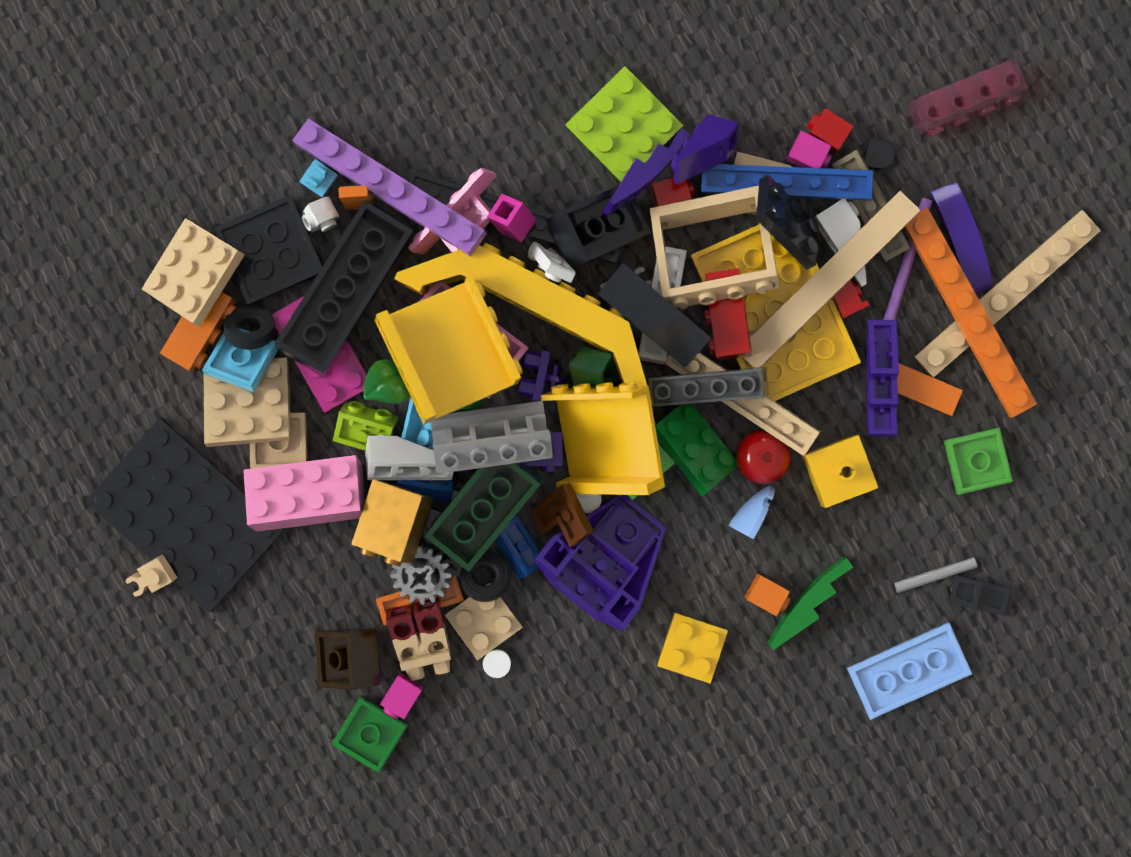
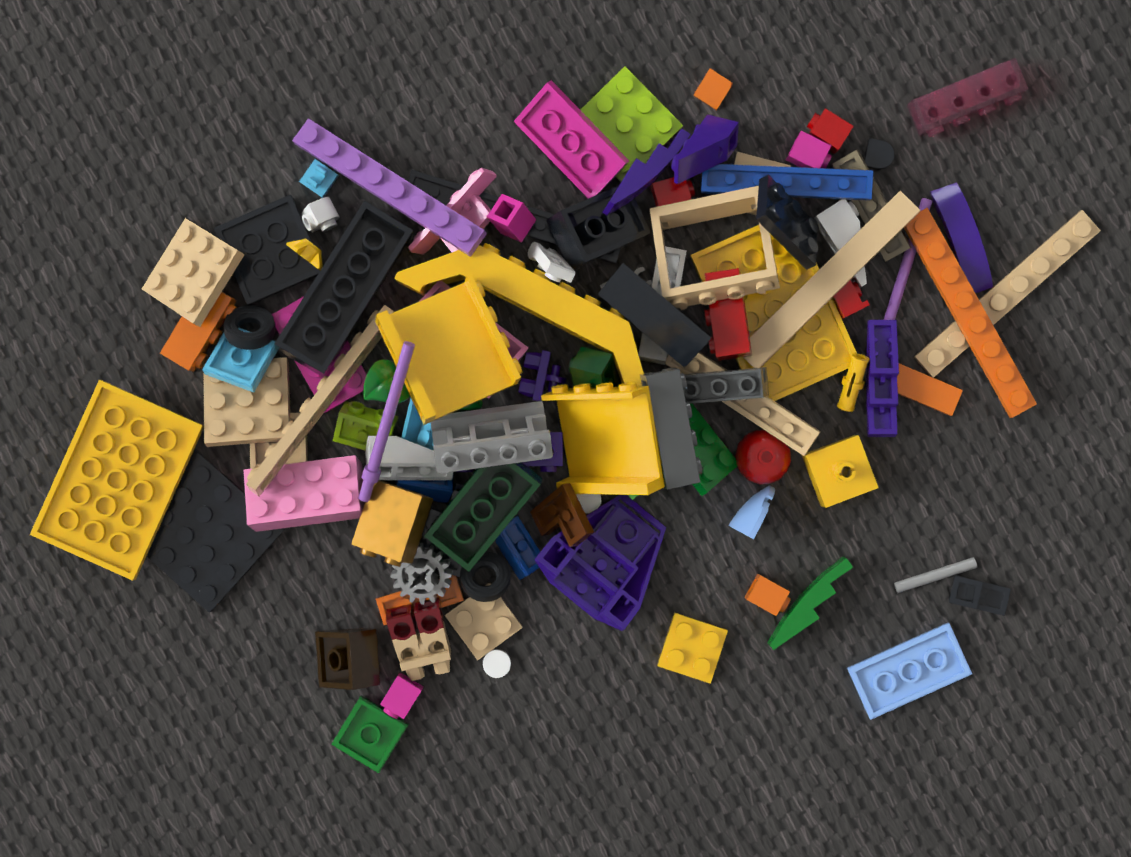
(117, 480): none -> yellow plate
(153, 575): tan plate -> none
(307, 251): none -> yellow piece
(314, 408): none -> tan plate
(354, 196): orange tile -> none
(372, 471): none -> medium lavender bar
(571, 140): none -> dark pink plate
(673, 428): none -> dark grey brick
(713, 89): none -> orange slope
(848, 399): none -> yellow pin
(978, 461): bright green plate -> none

